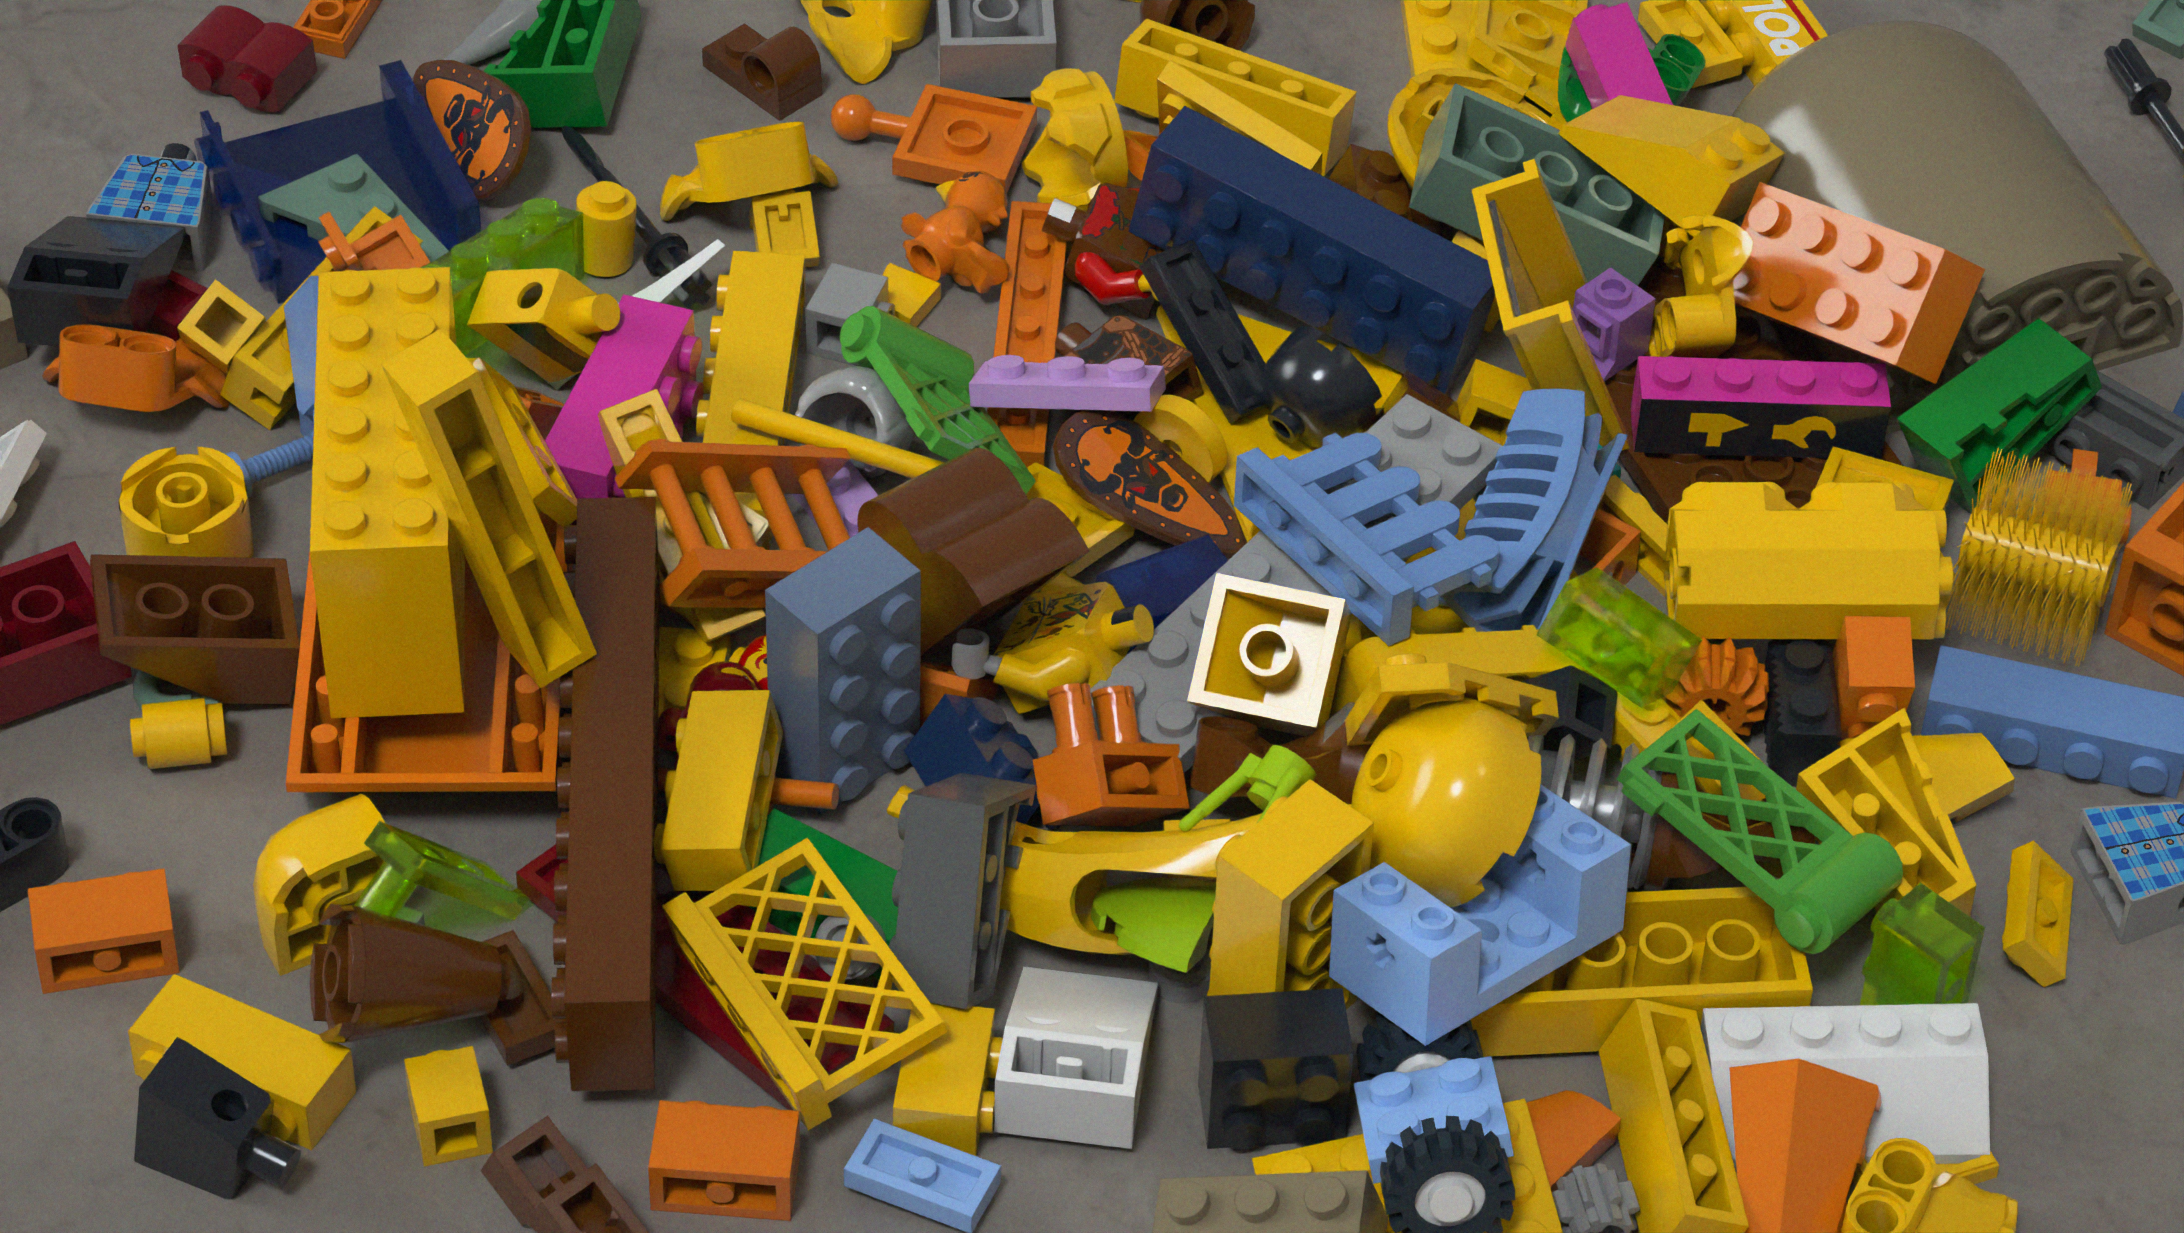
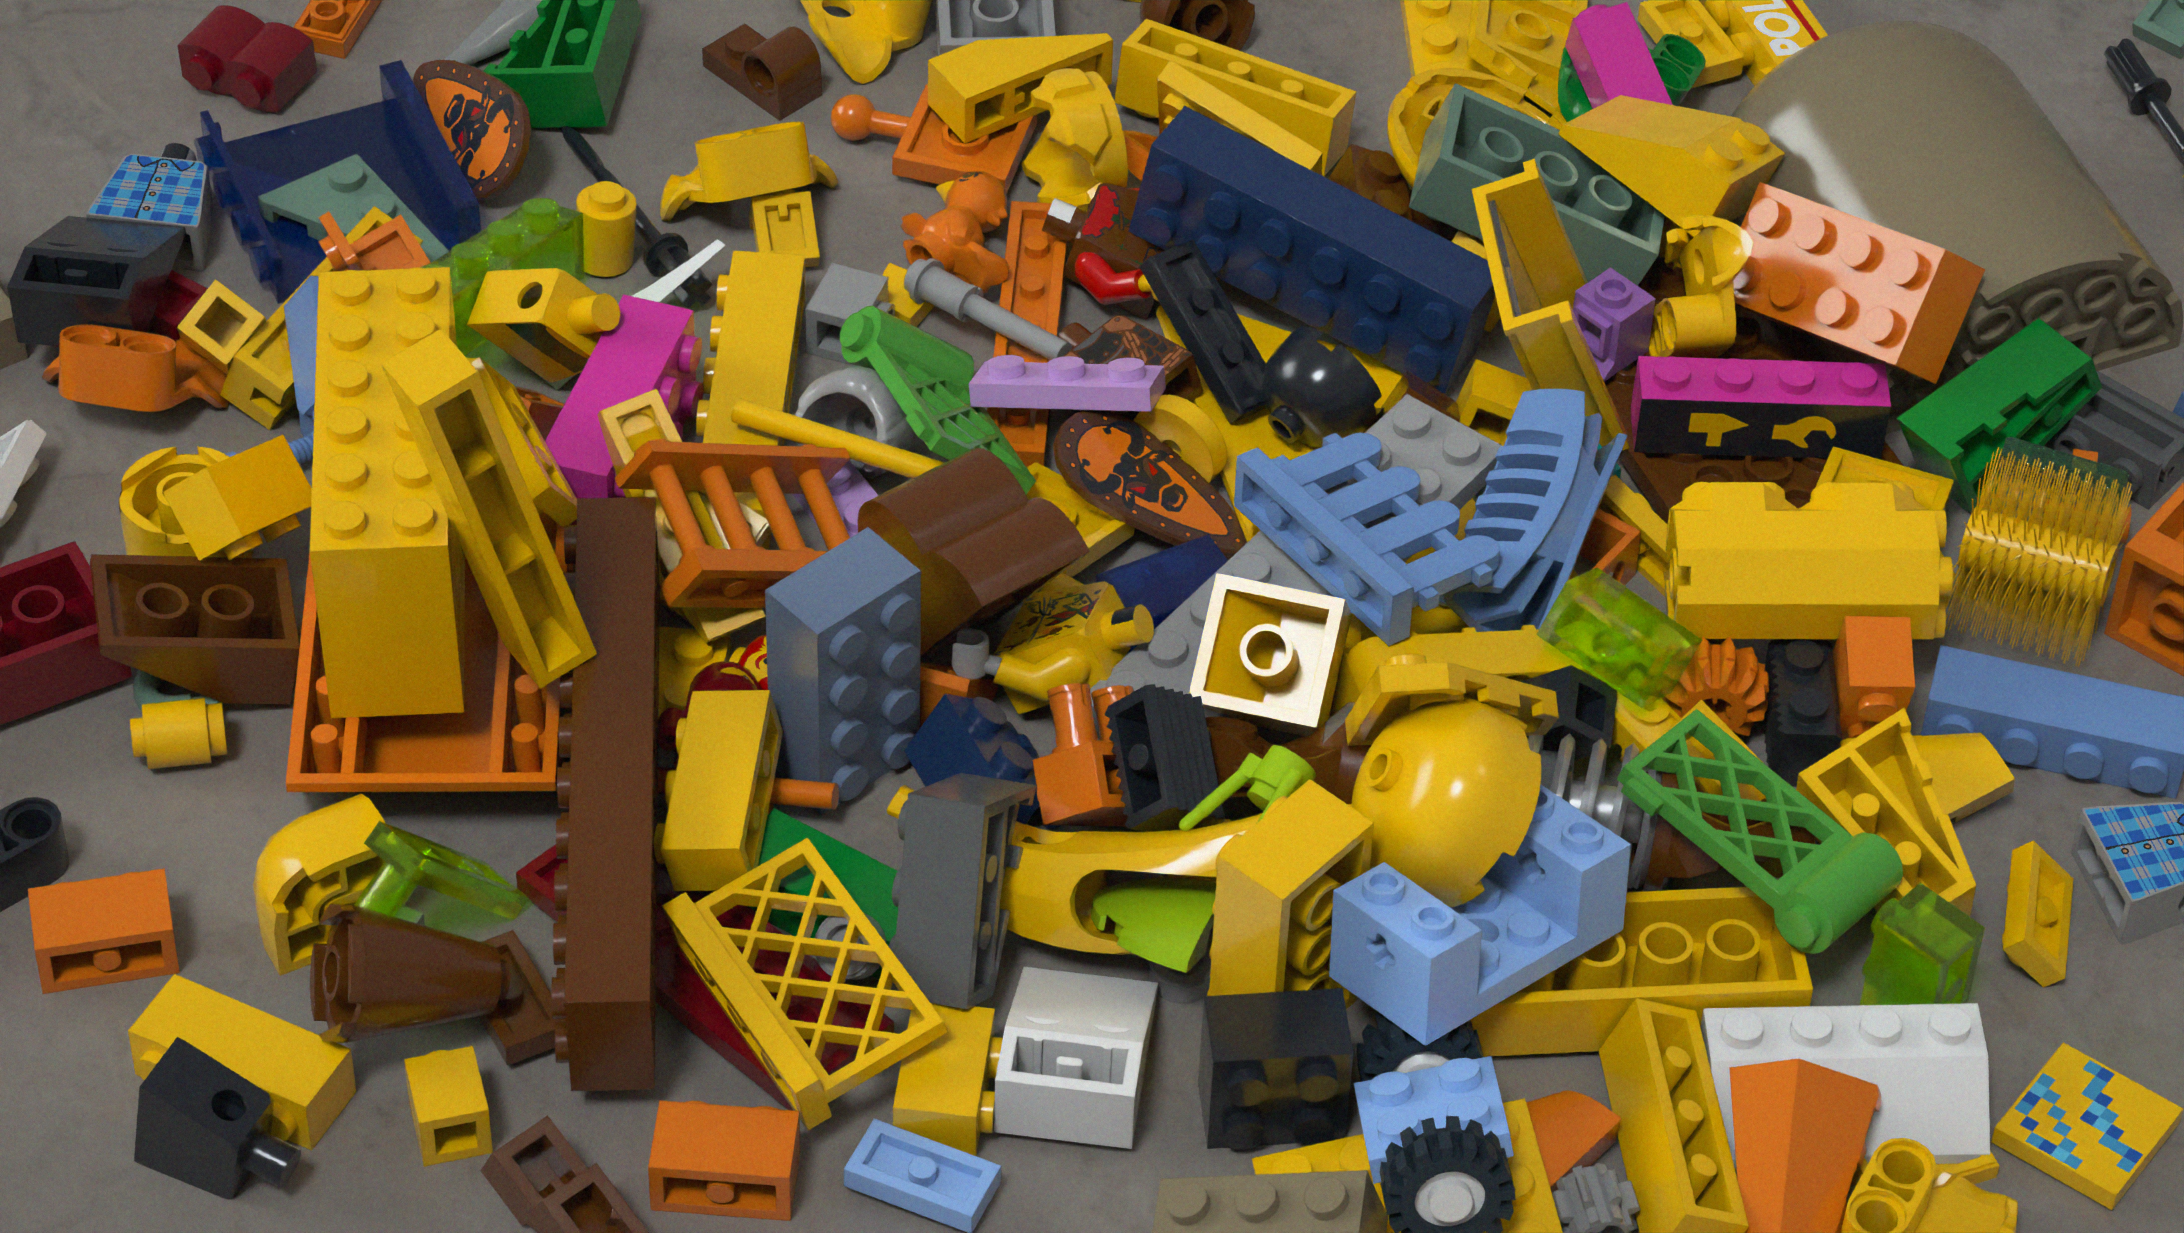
(240, 498): none -> yellow brick
(931, 283): none -> light grey pin
(992, 79): none -> yellow slope
(1162, 758): none -> black brick
(2060, 459): none -> clear green tile
(2087, 1125): none -> tile

